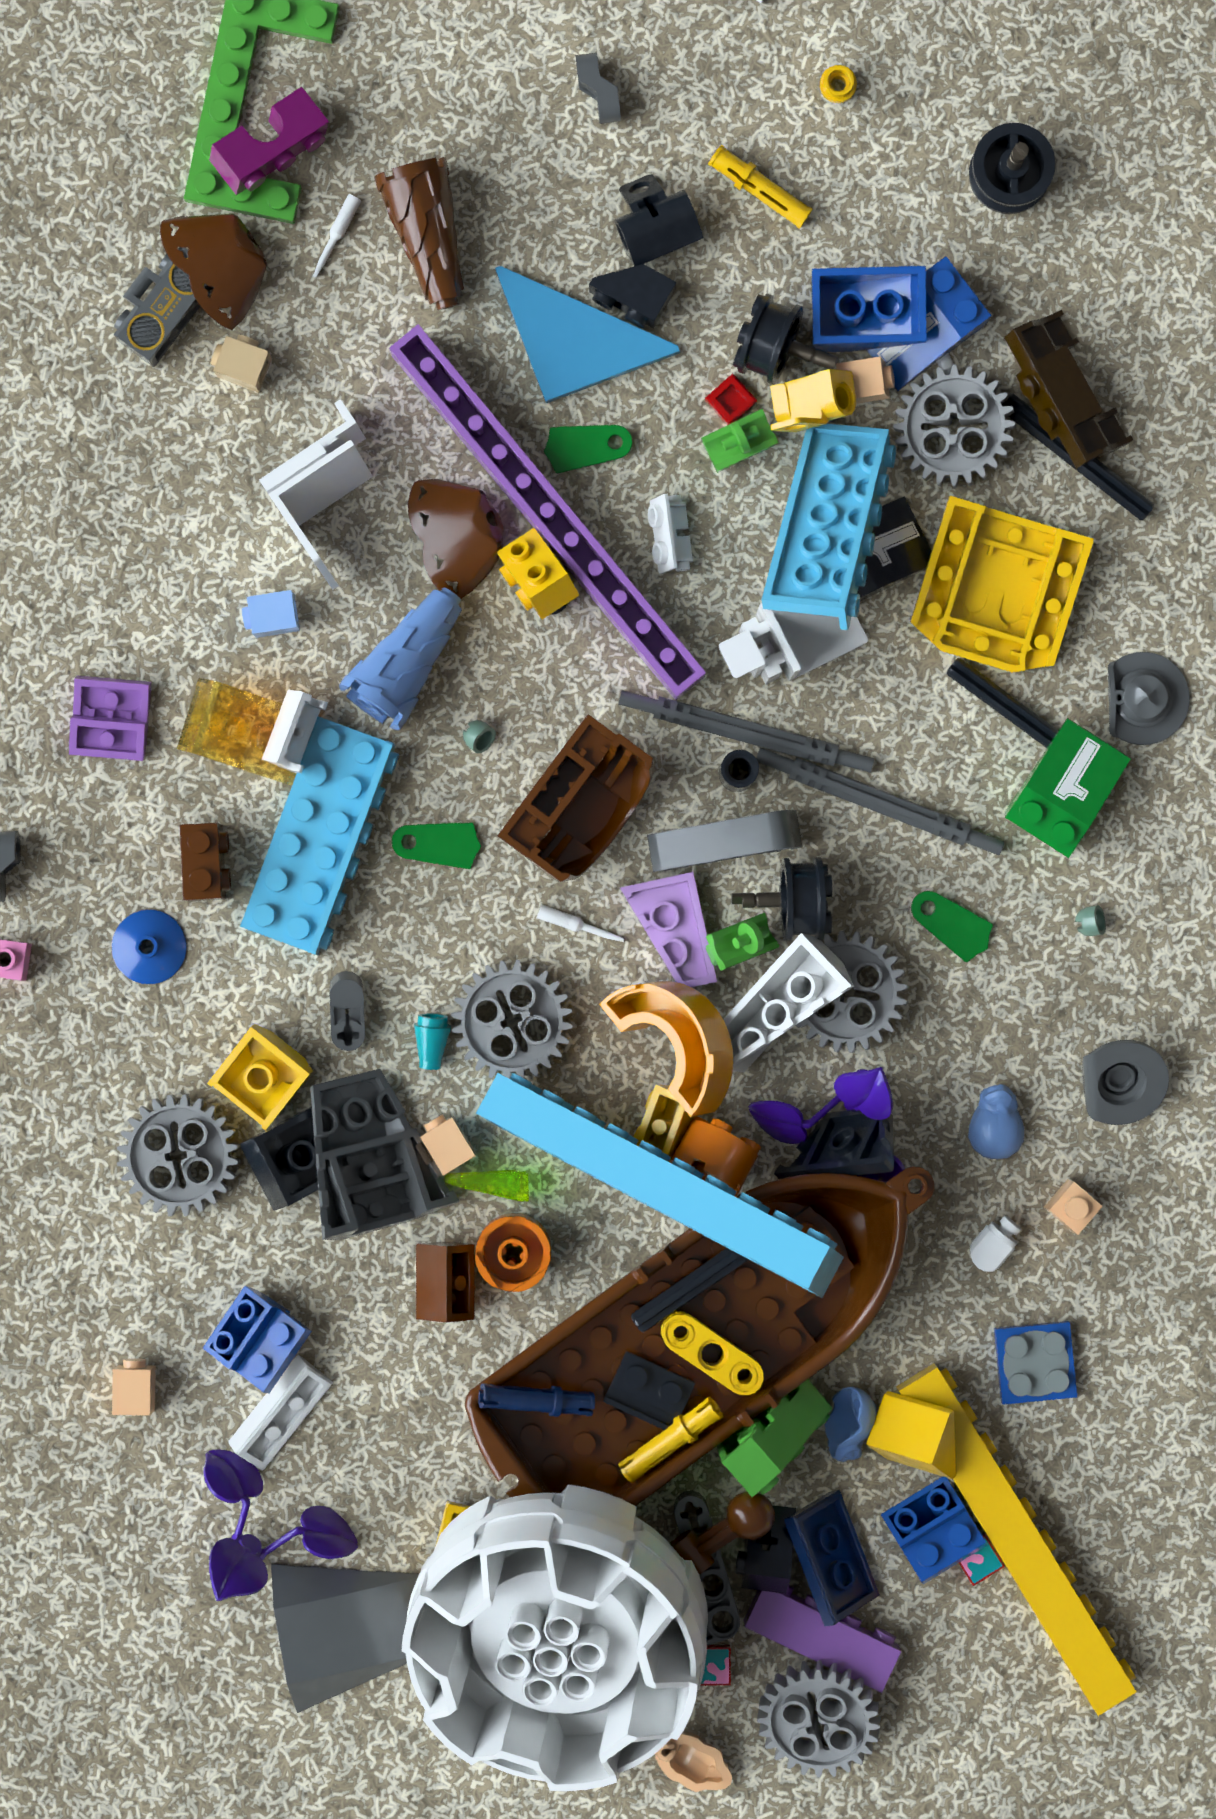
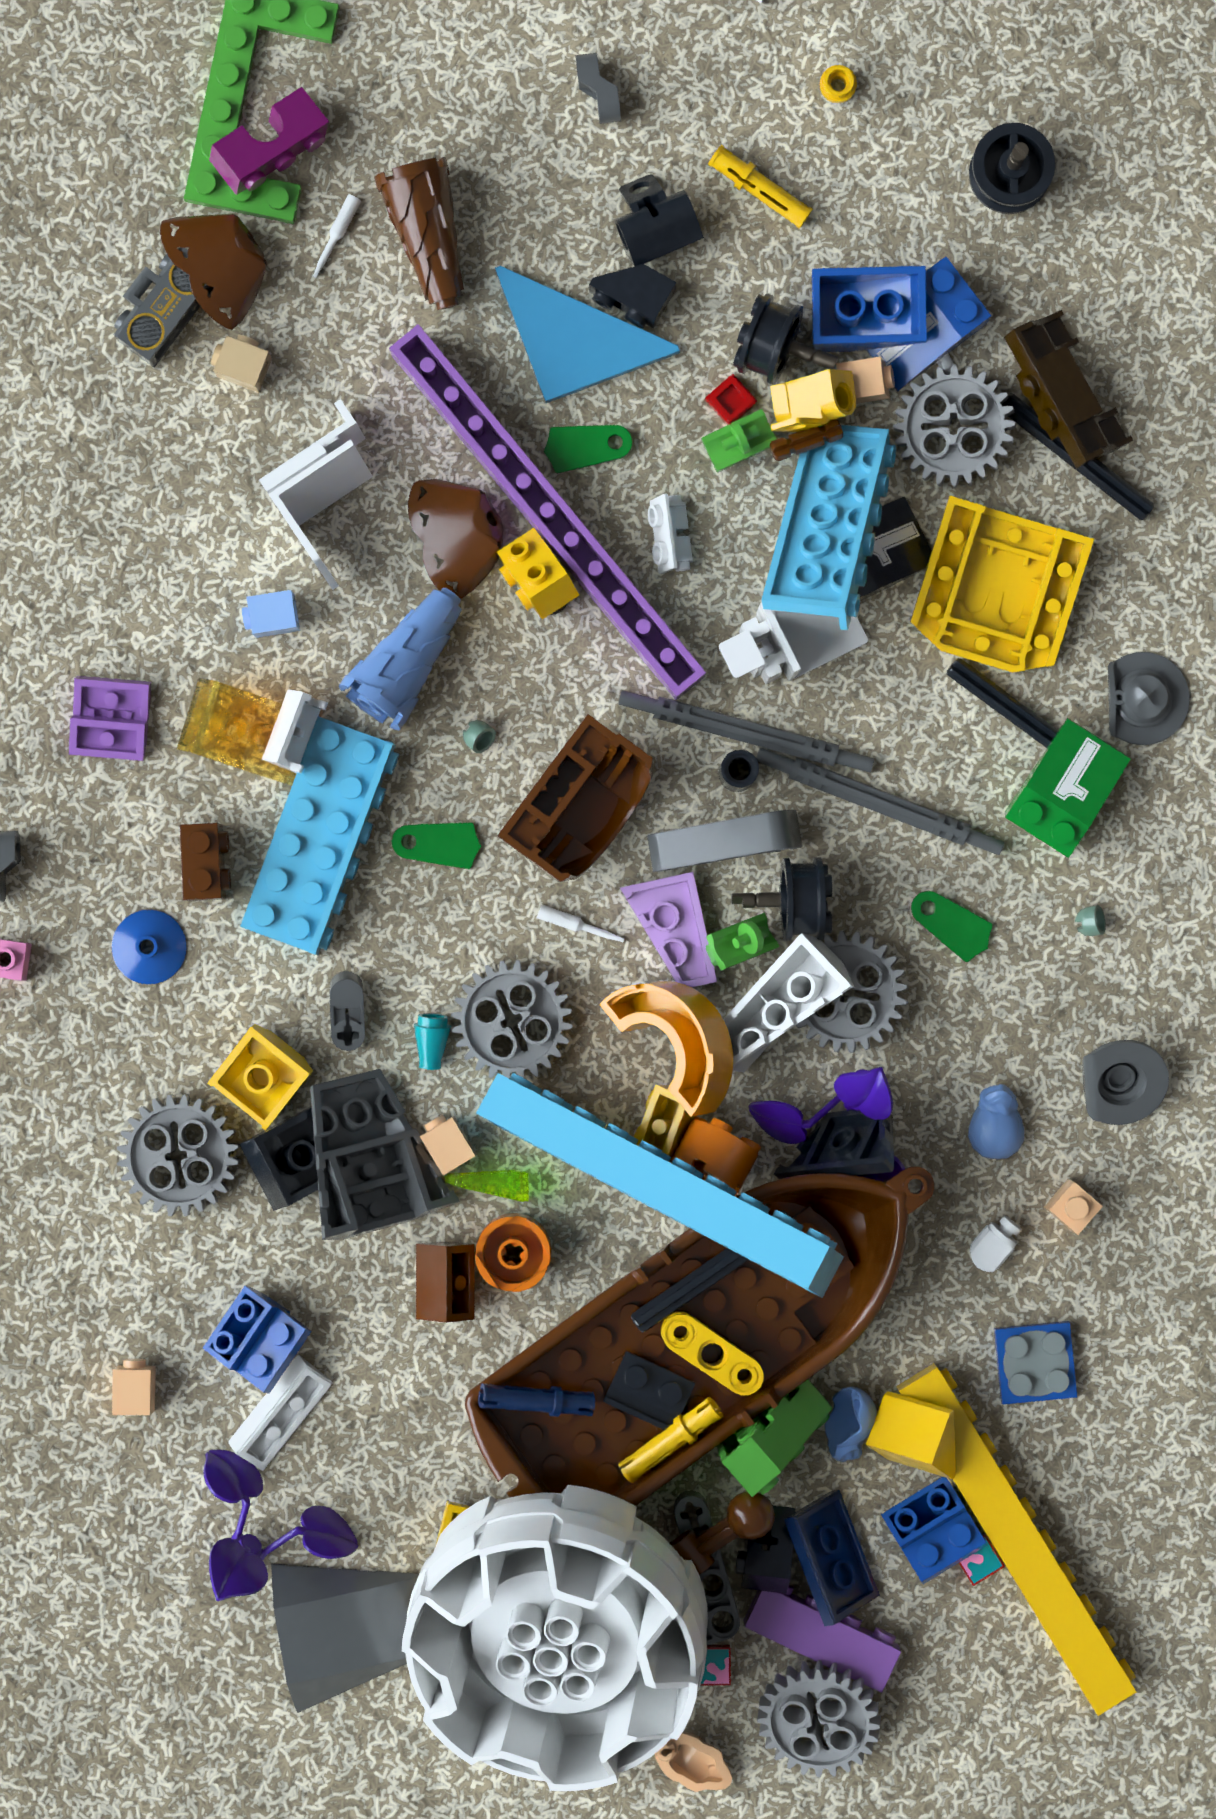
(806, 440): none -> reddish brown axle

